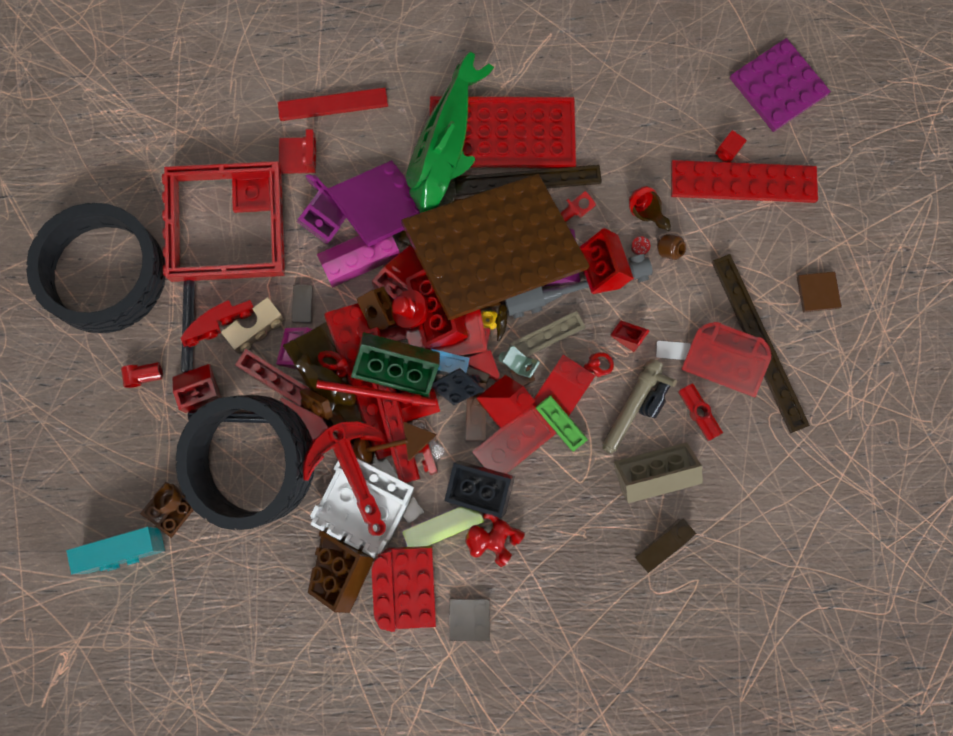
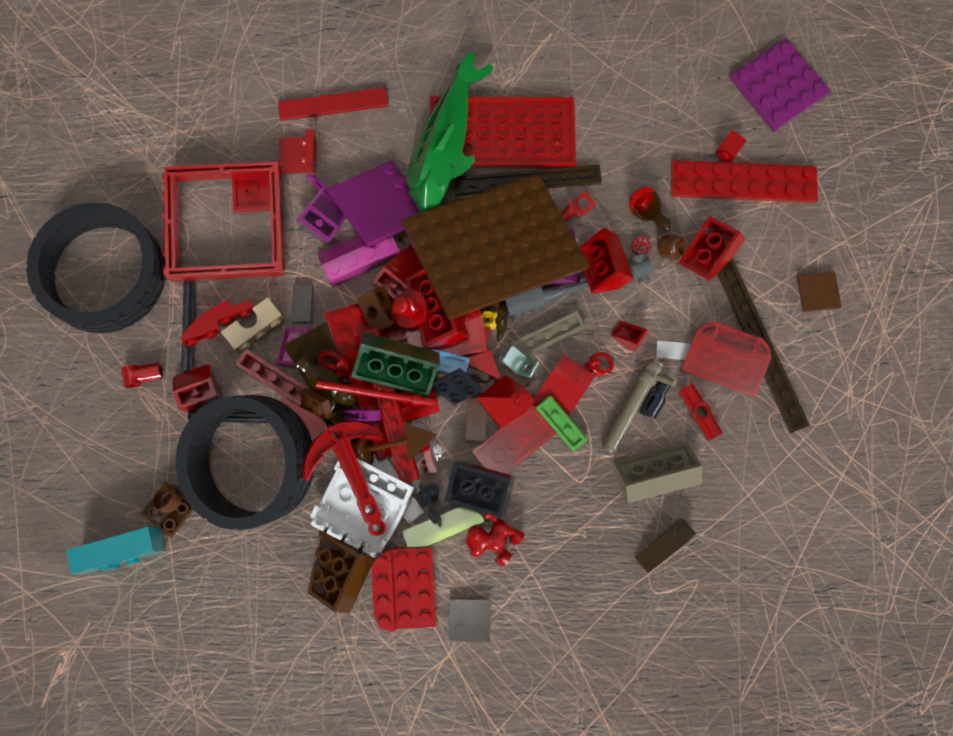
(362, 415): none -> magenta piece
(428, 496): none -> black hinge
(712, 248): none -> red slope

